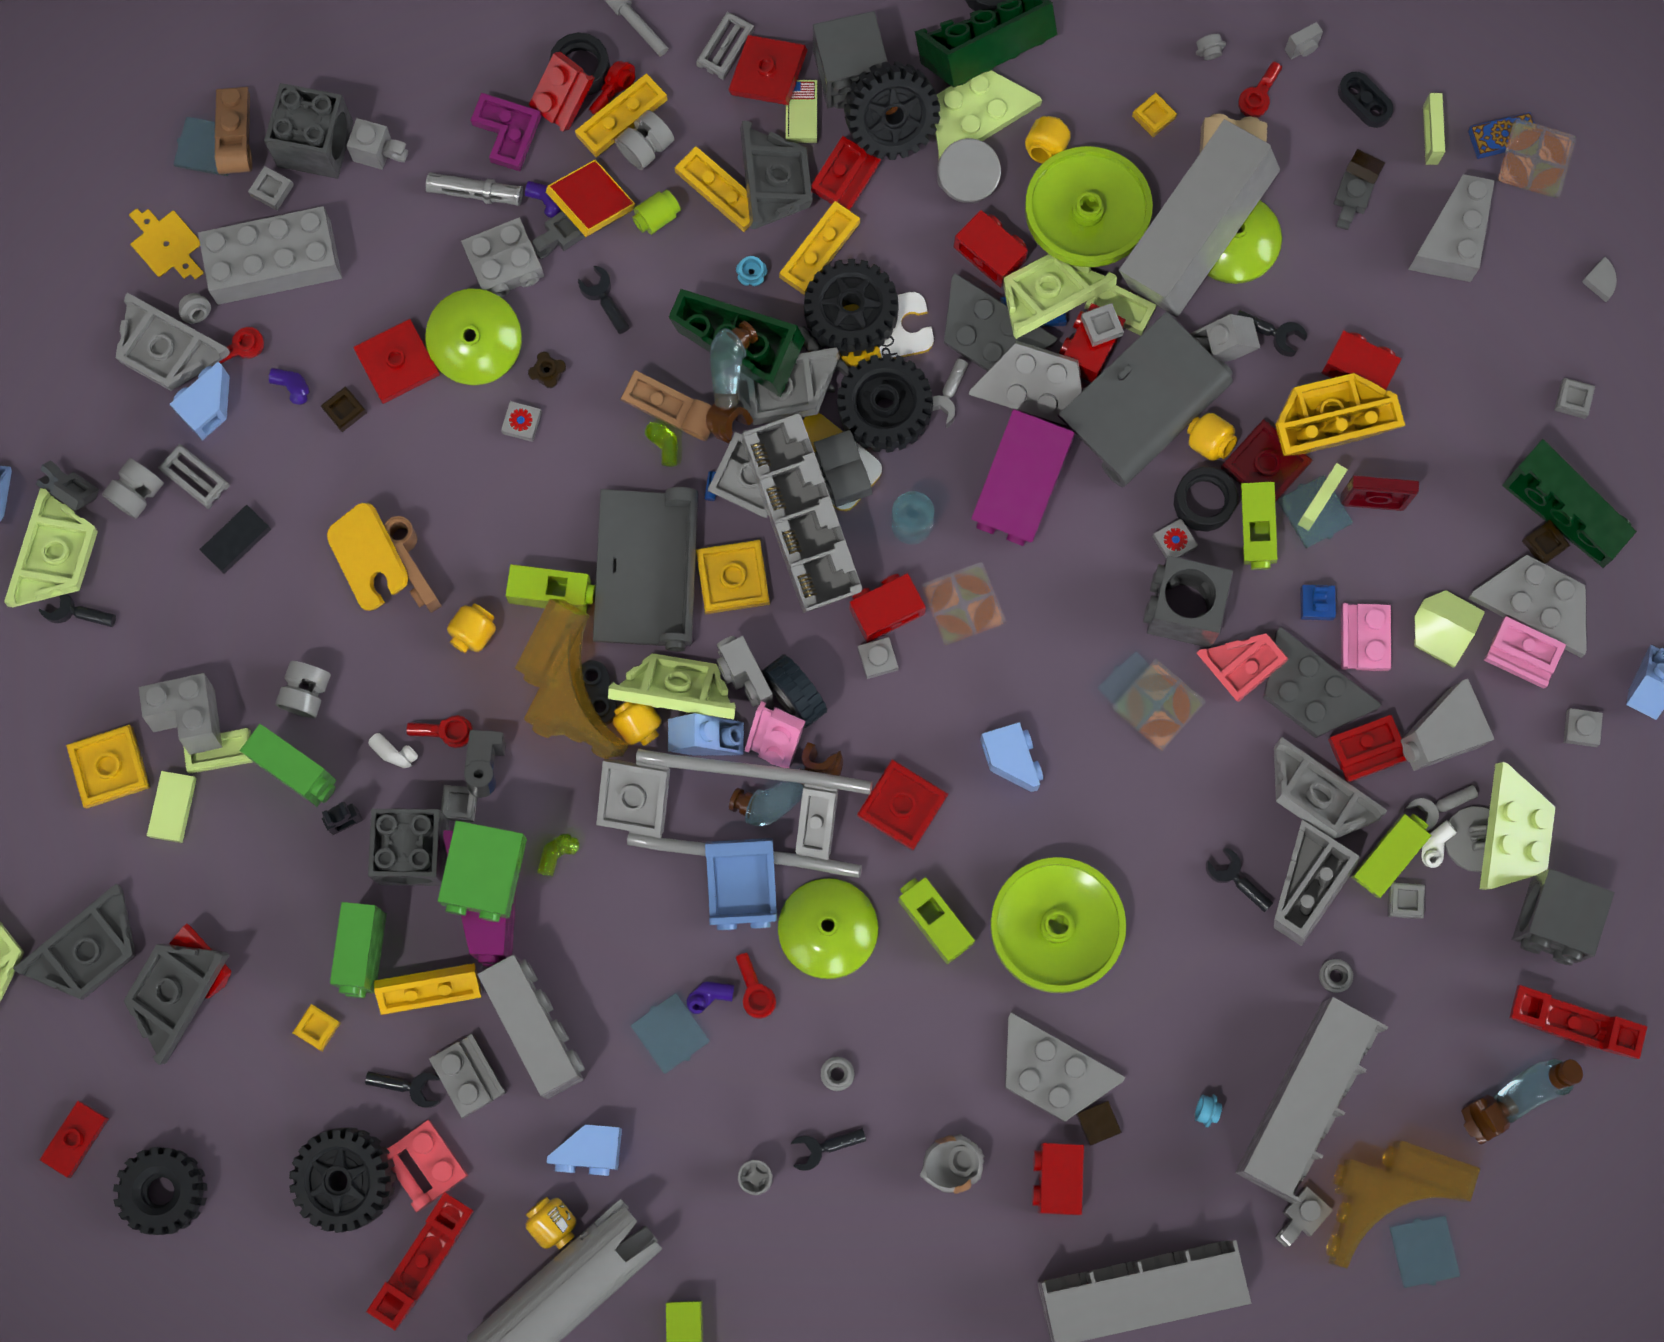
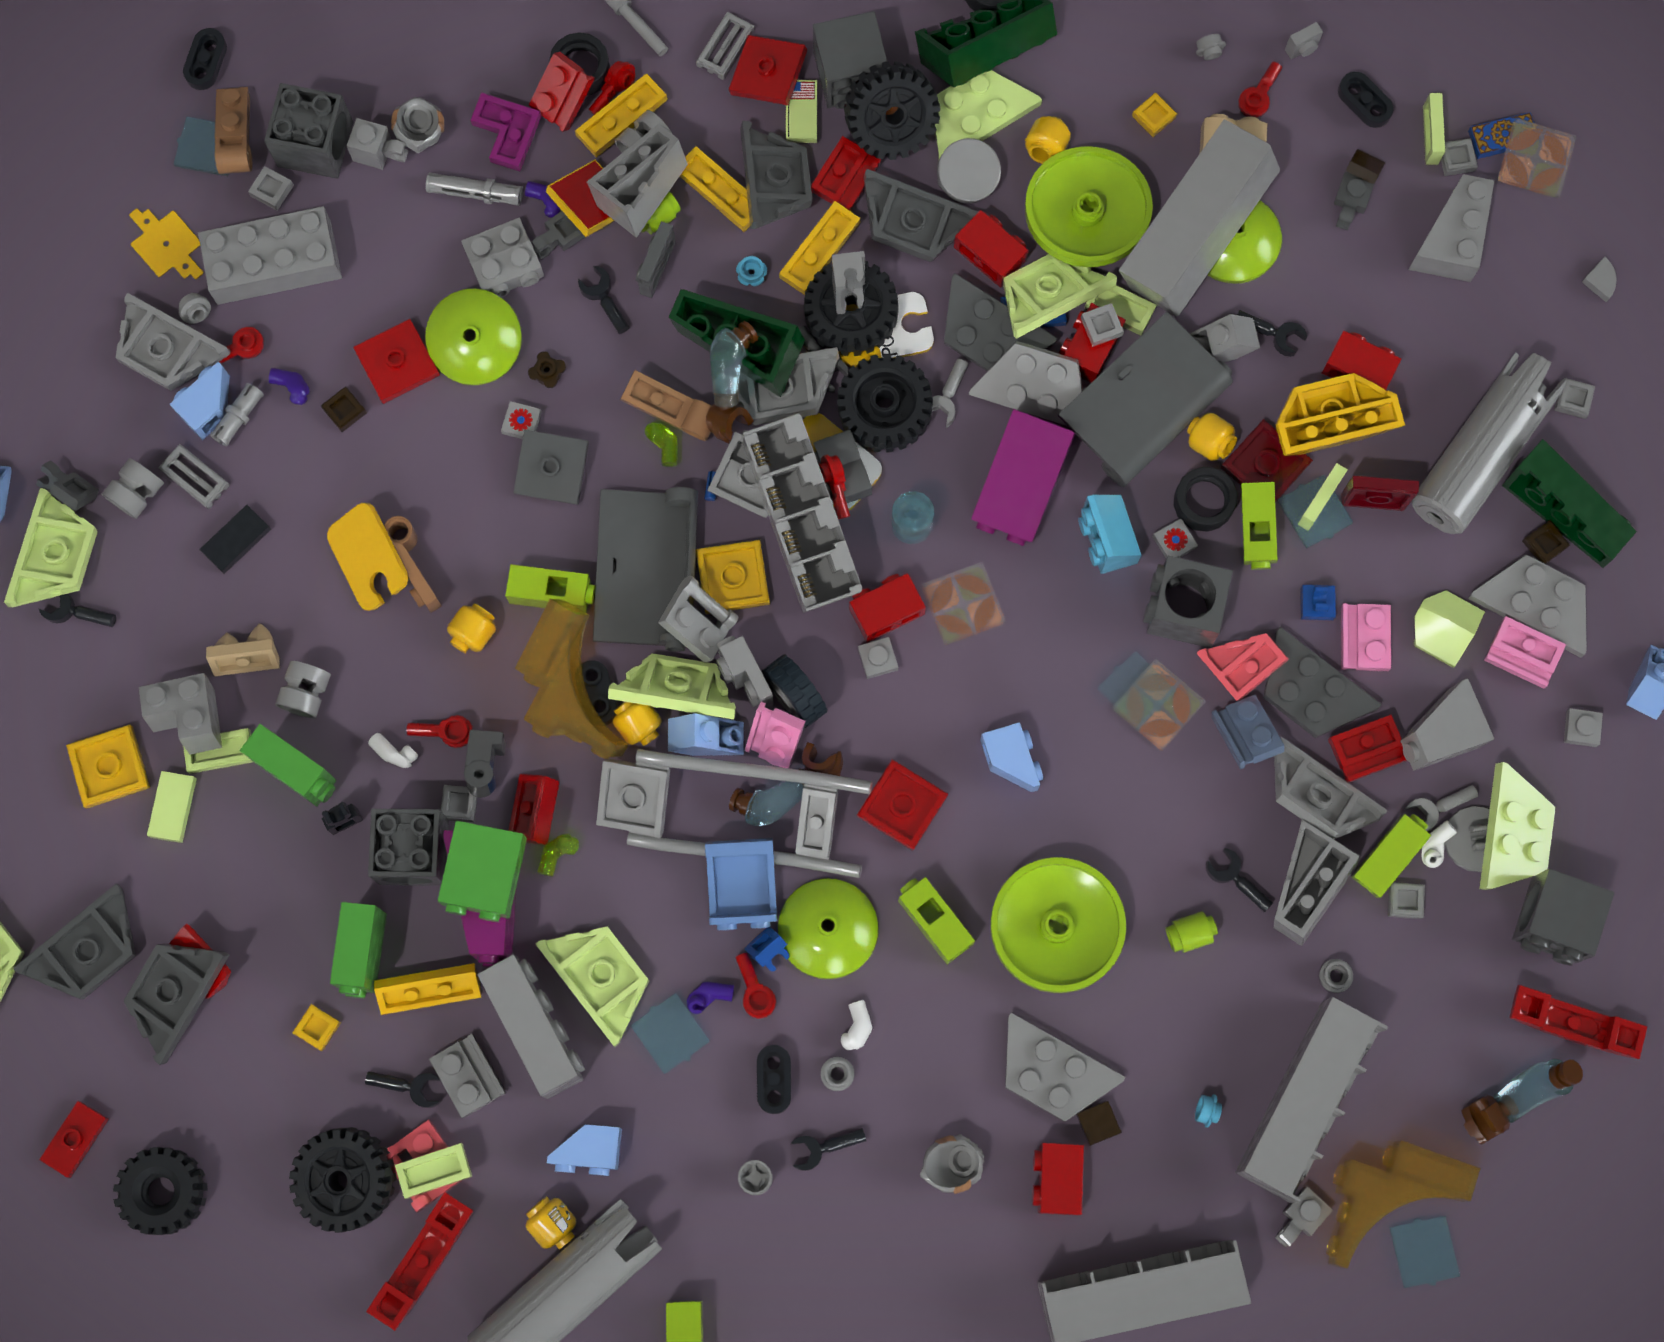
(204, 61): none -> black plate
(233, 657): none -> tan tile
(236, 414): none -> light grey pin
(417, 124): none -> light grey hair
(433, 1170): none -> yellowish green tile
(534, 807): none -> red slope
(551, 467): none -> dark grey plate
(599, 976): none -> yellowish green wing
(639, 179): none -> light grey wedge
(656, 259): none -> dark grey plate
(691, 626): none -> light grey plate
(766, 947): none -> blue tile
(773, 1079): none -> black plate
(834, 475): none -> red plate
(848, 278): none -> light grey hinge
(860, 1028): none -> white arm
(912, 217): none -> dark grey wing
(1109, 533): none -> medium azure slope
(1191, 932): none -> lime brick
(1248, 731): none -> sand blue plate
(1459, 157): none -> light grey tile
(1486, 445): none -> light grey piece

